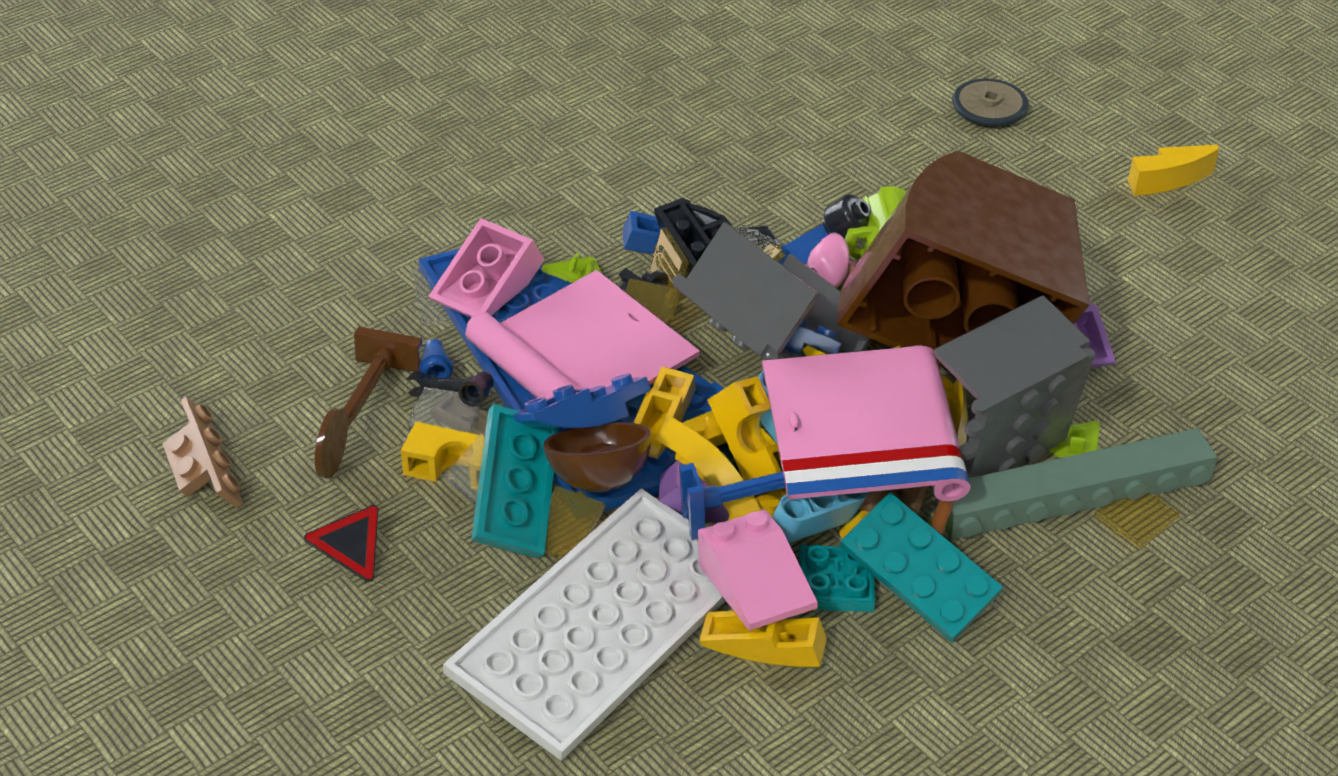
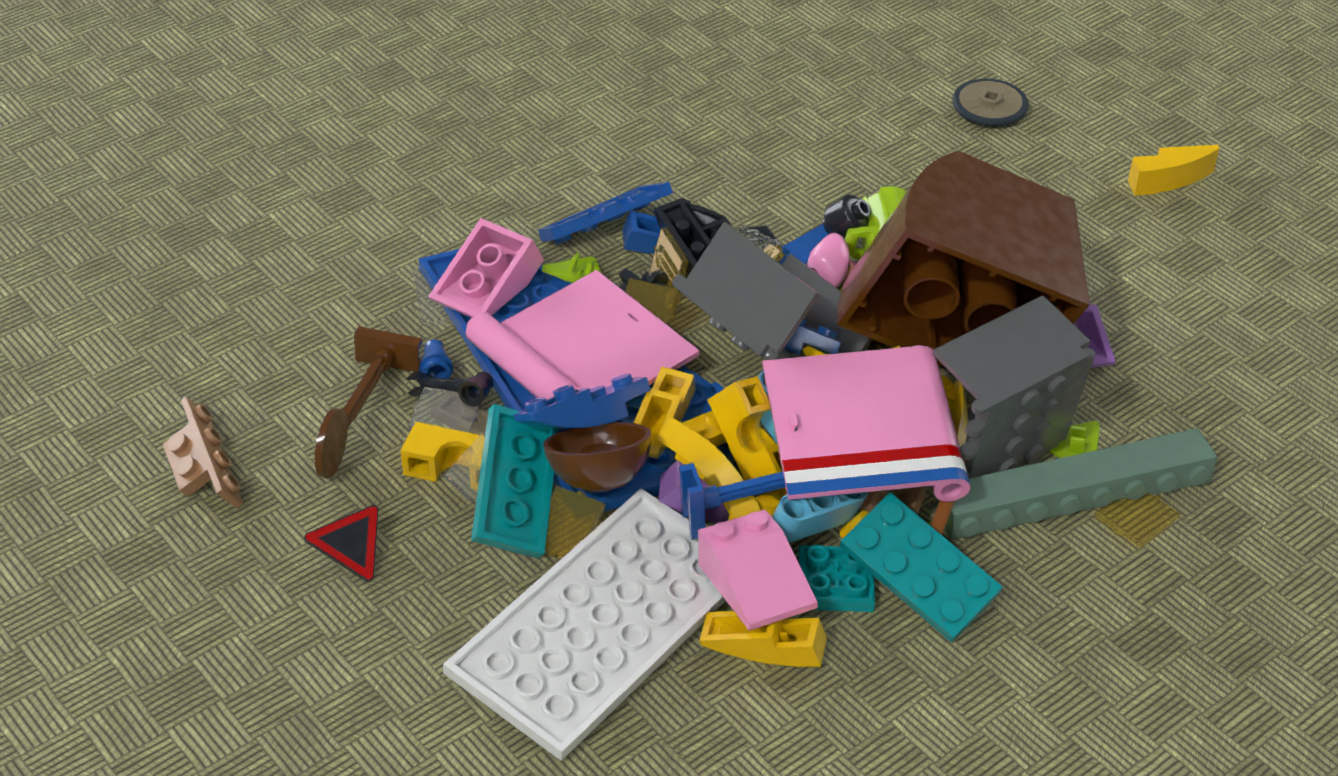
(608, 210): none -> blue wing

